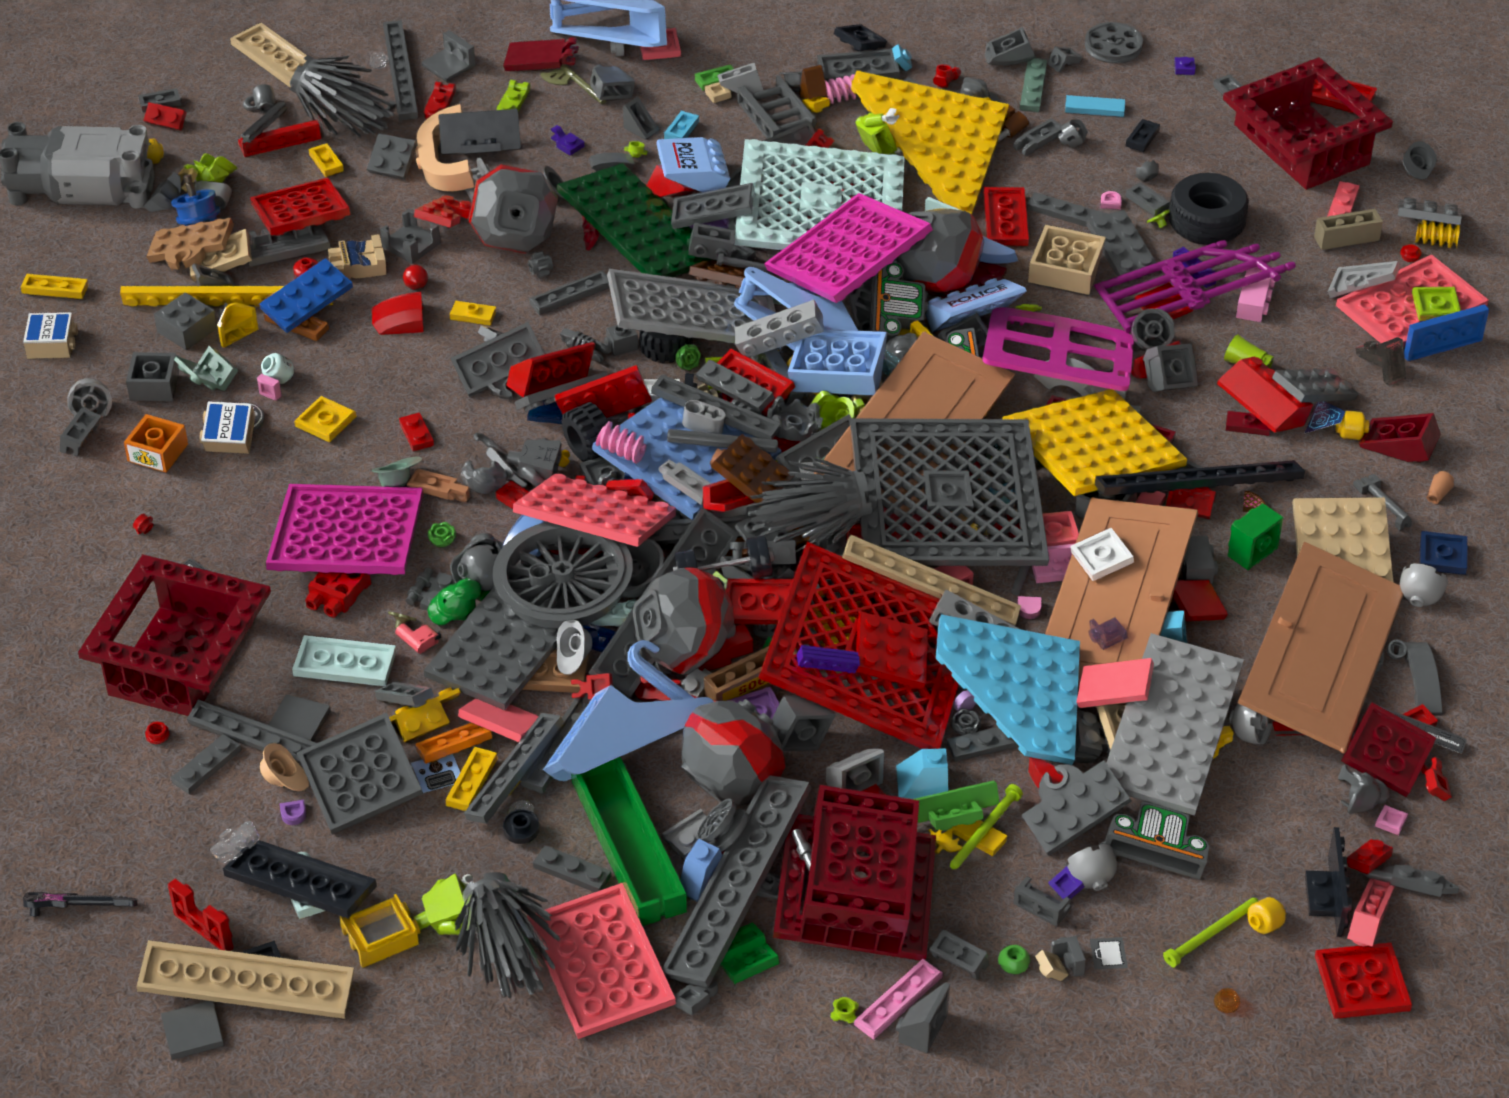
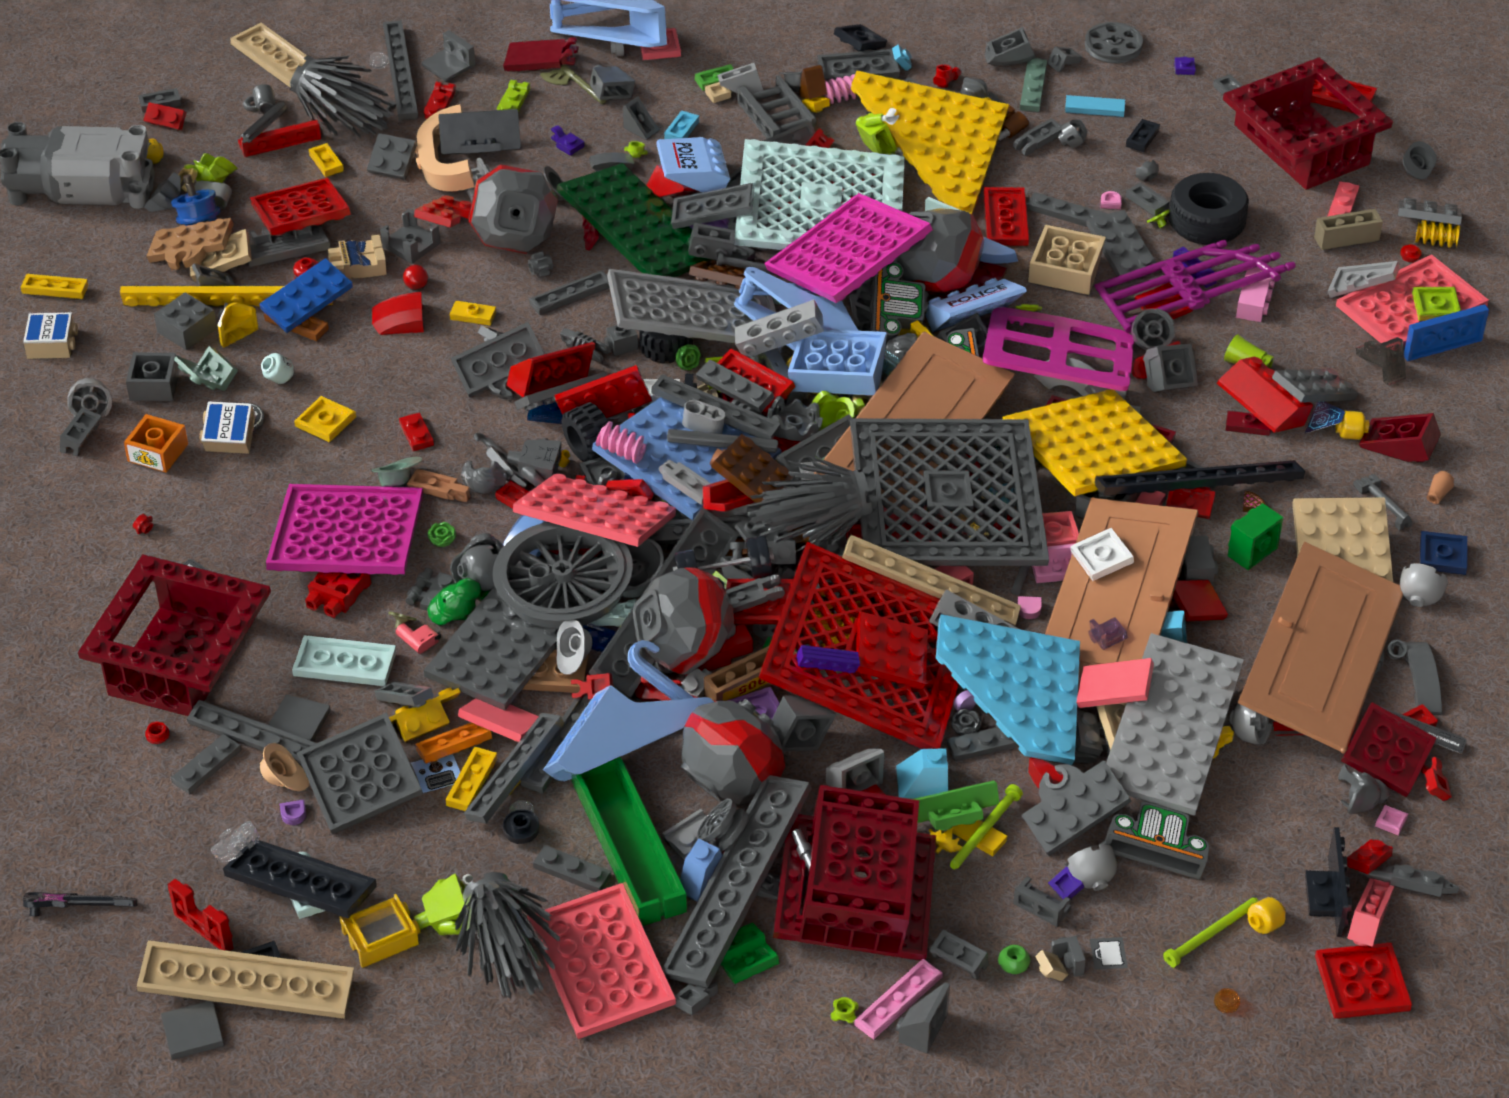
(269, 387): bright pink tile -> none
(753, 593): none -> dark grey hinge

